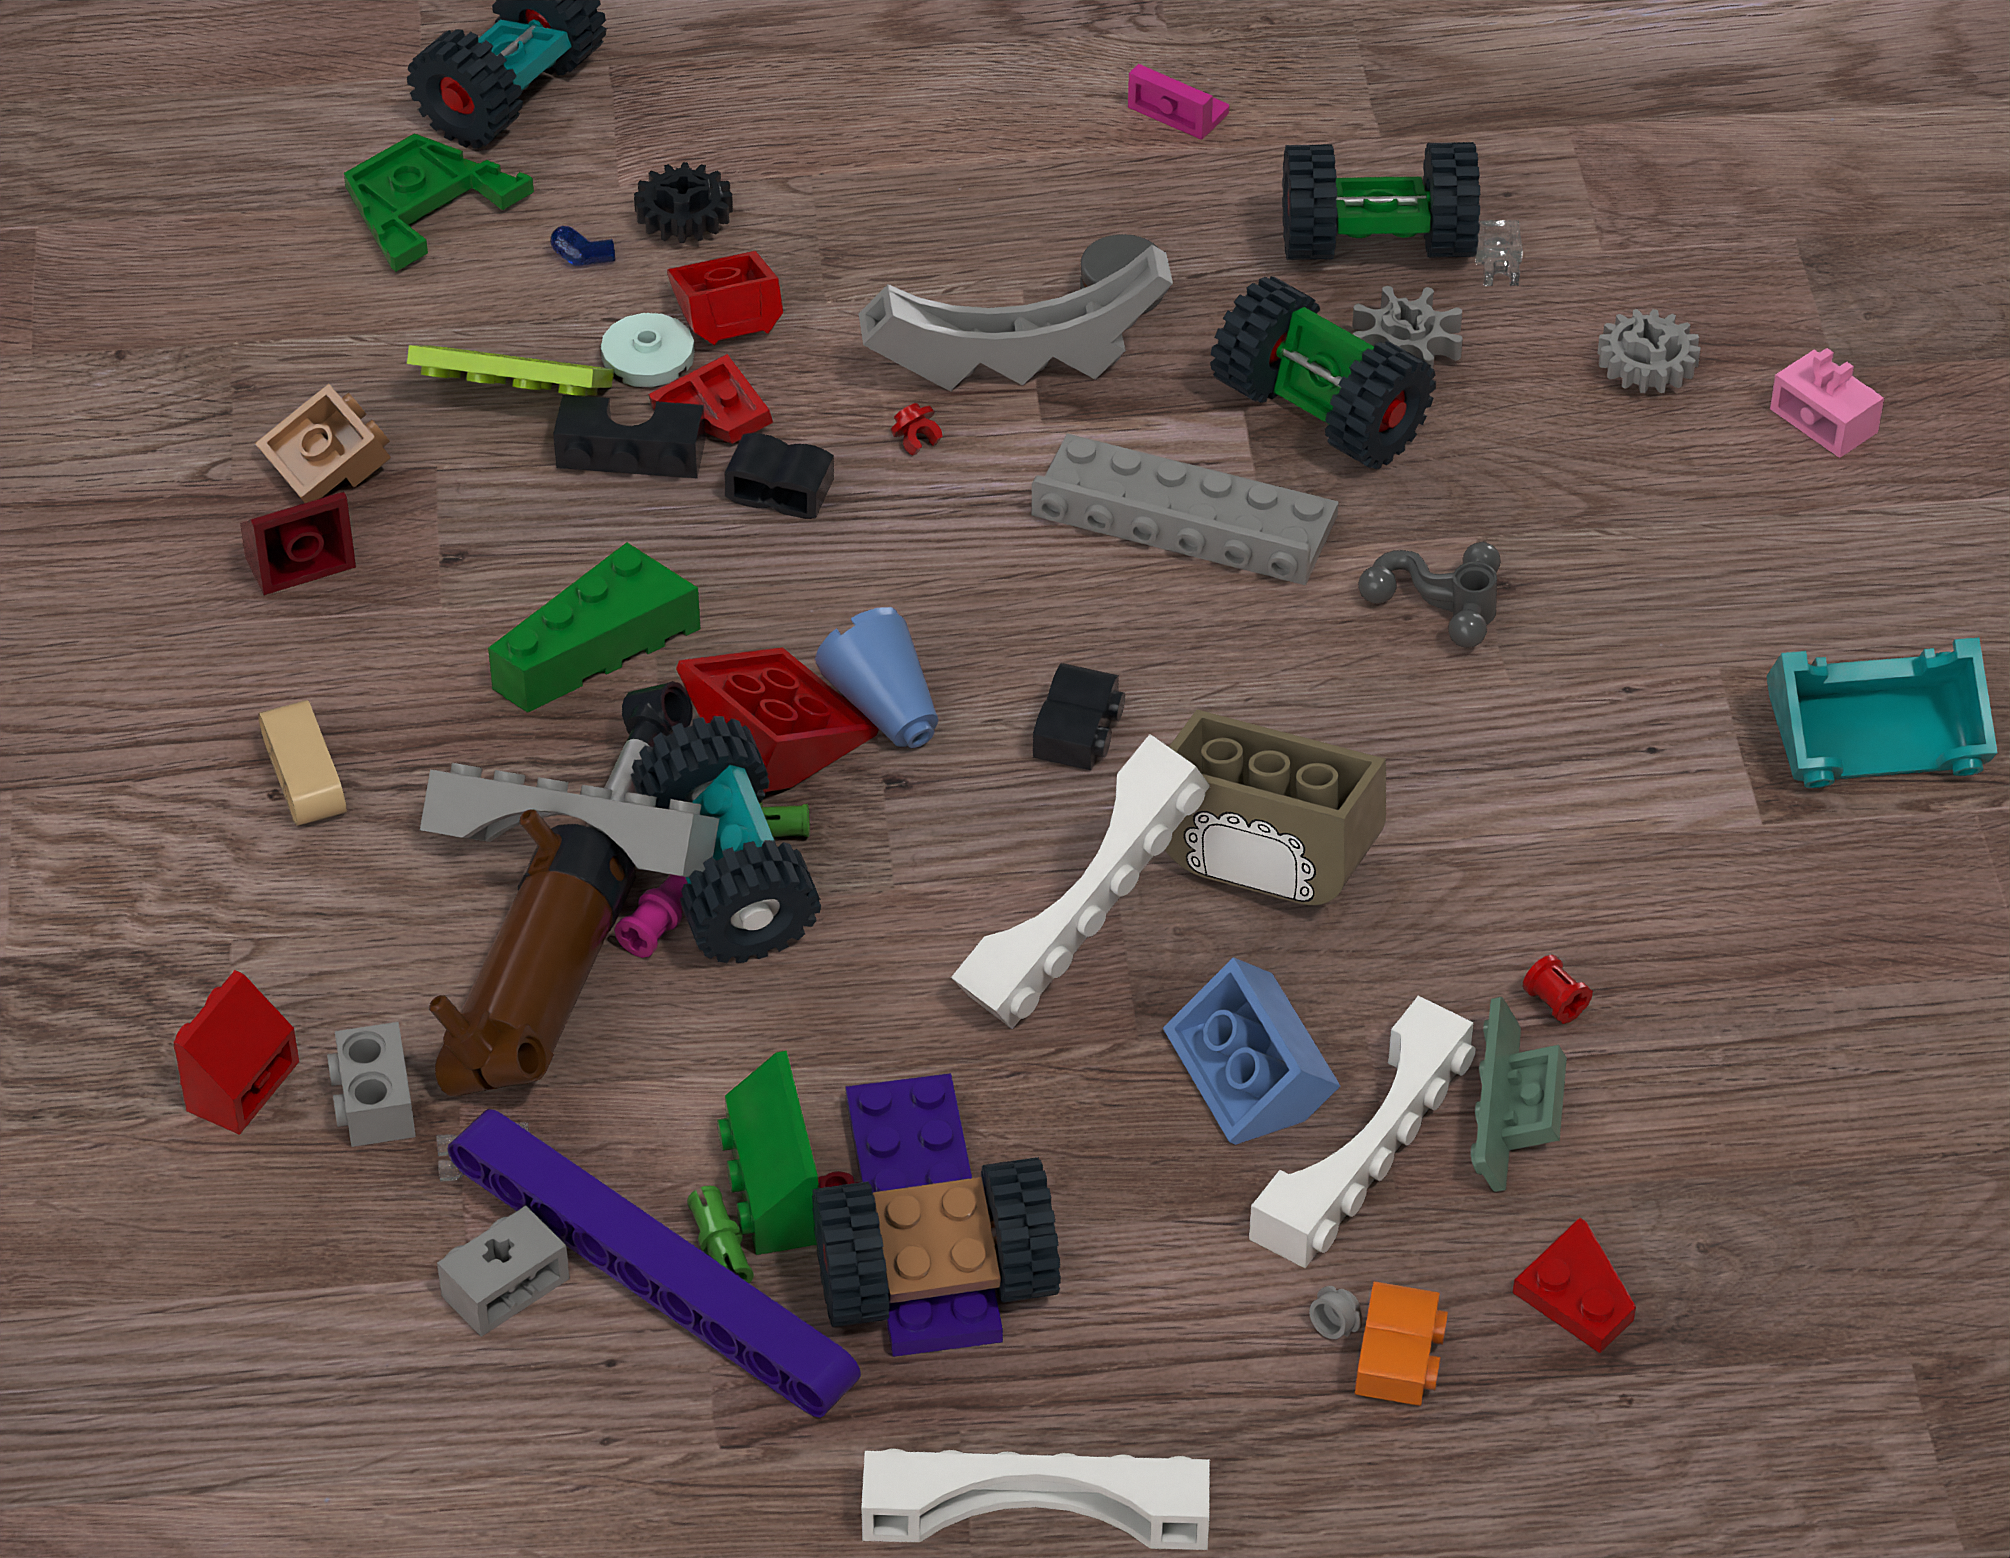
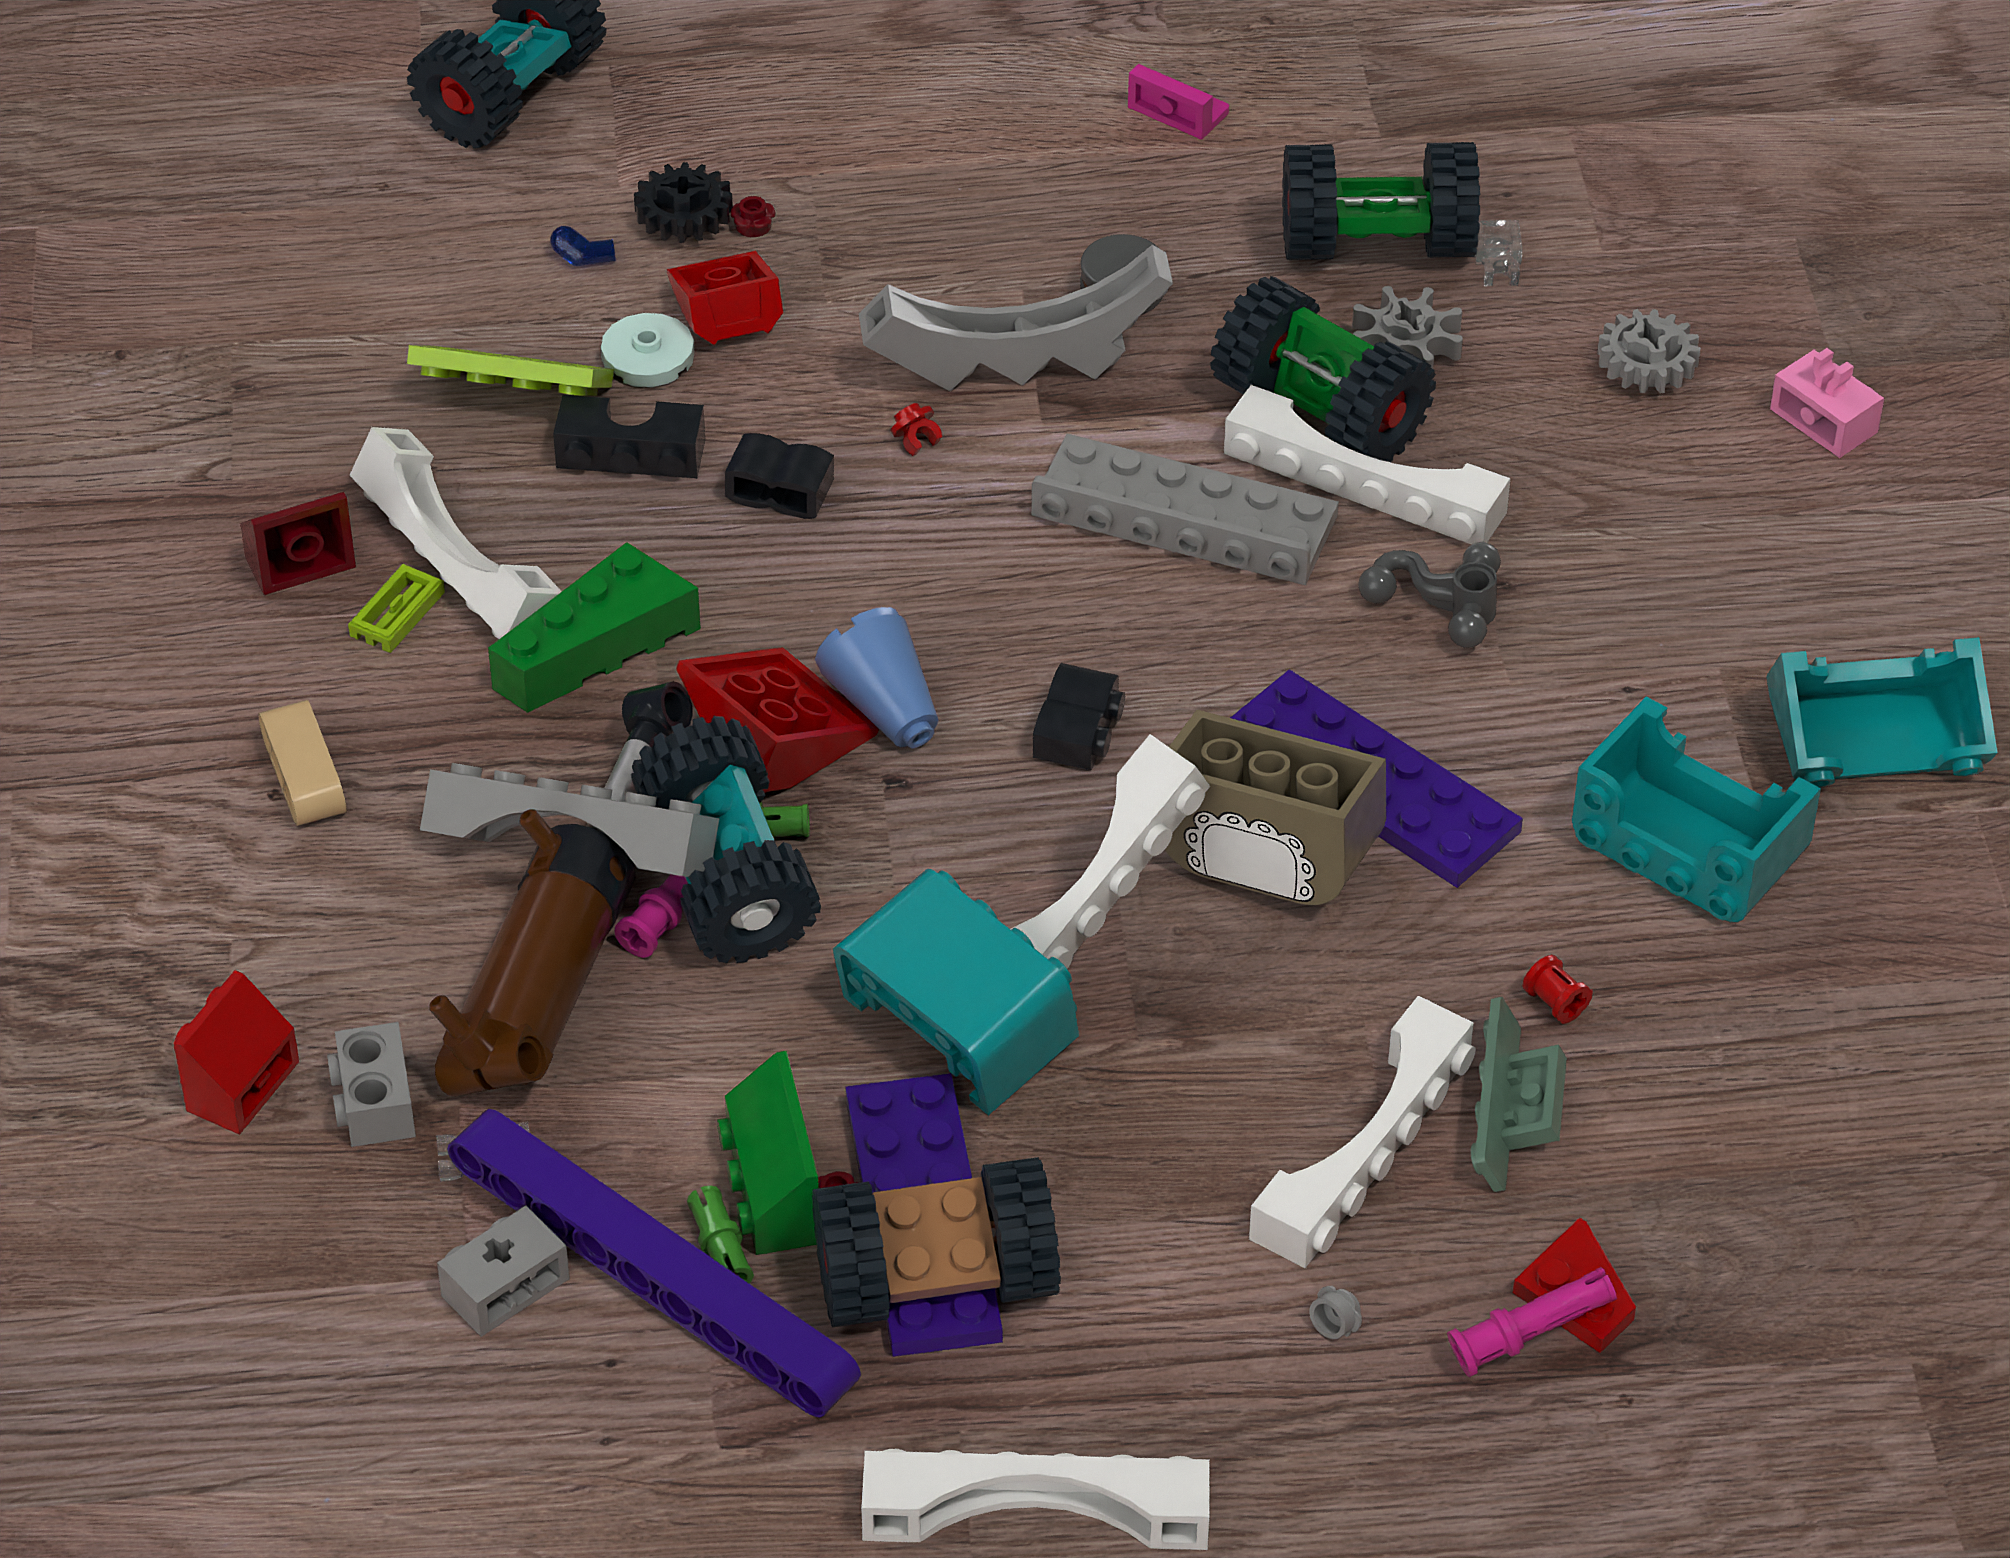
(325, 445): medium nougat plate -> none
(399, 479): none -> white arch
(404, 609): none -> lime tile
(416, 179): green wing -> none
(727, 398): red wing -> none
(753, 216): none -> dark red plate
(961, 985): none -> teal windscreen
(1250, 1053): medium blue slope -> none
(1398, 1343): orange brick -> none
(1427, 807): none -> dark purple plate
(1450, 501): none -> white arch
(1509, 1330): none -> dark pink pin
(1685, 821): none -> teal windscreen

